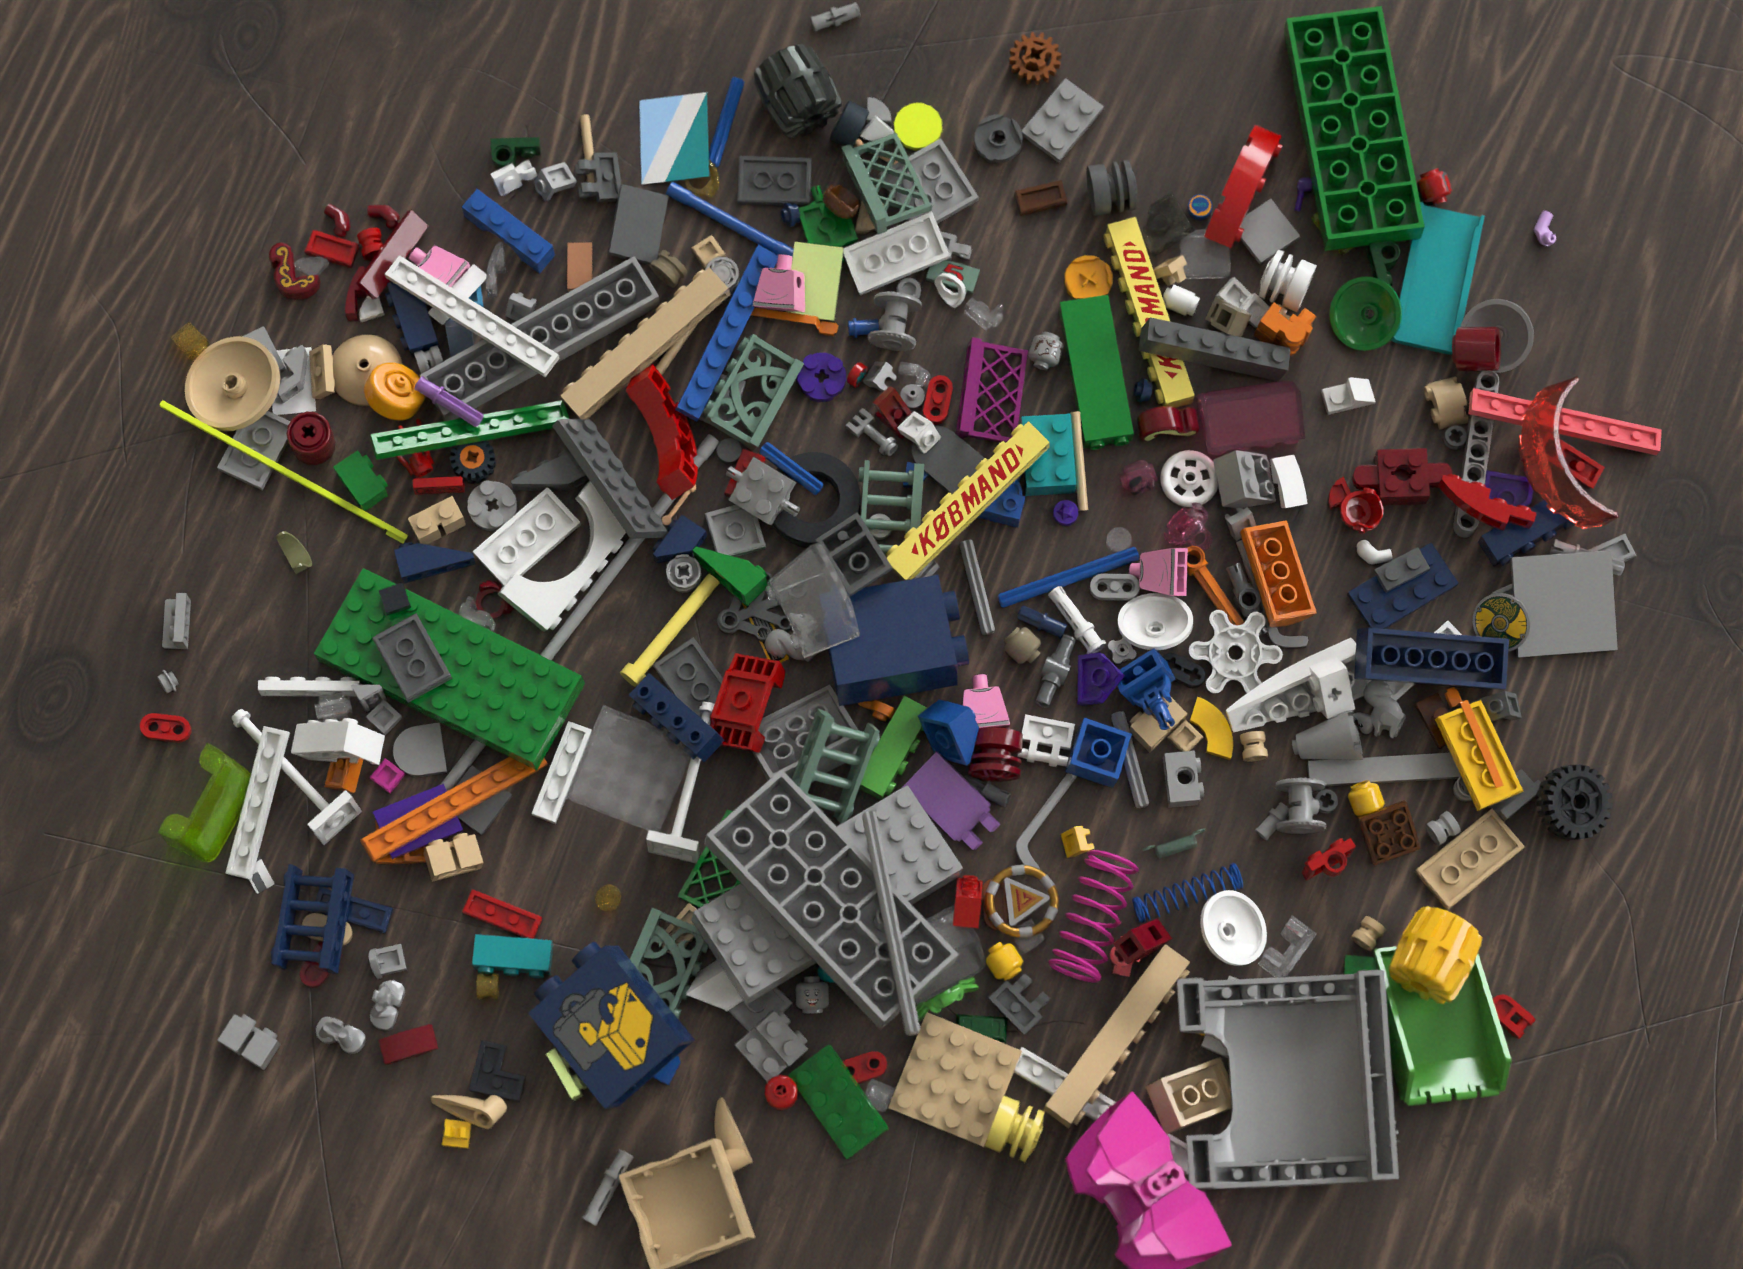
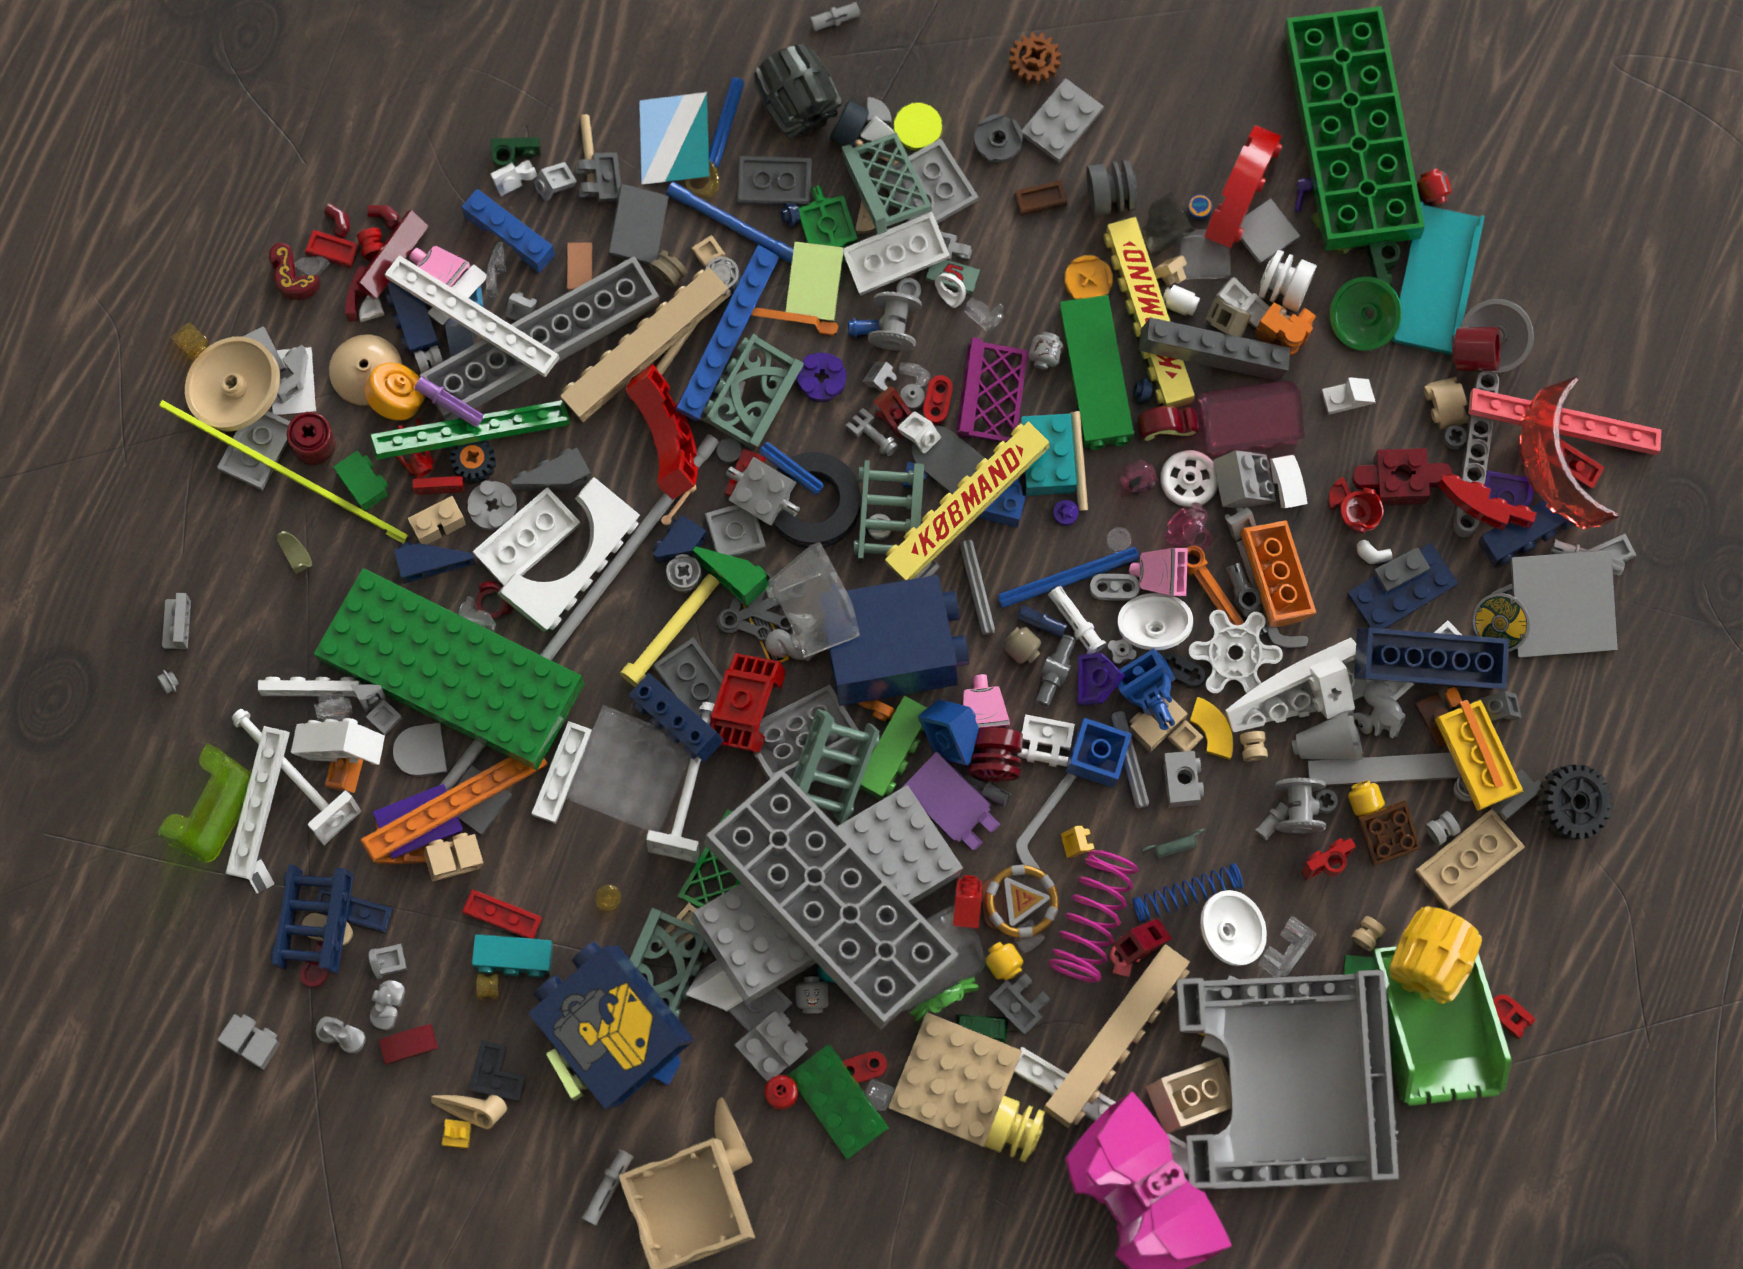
(166, 727): red plate -> none
(321, 371): tan plate -> none
(387, 776): dark pink tile -> none
(395, 599): black tile -> none
(412, 658): dark grey tile -> none
(610, 478): dark grey plate -> none
(781, 287): bright pink torso -> none
(841, 201): reddish brown hair -> none
(854, 554): dark grey slope -> none
(857, 374): red tile -> none
(890, 923): light grey axle -> none
(1542, 231): lavender arm -> none

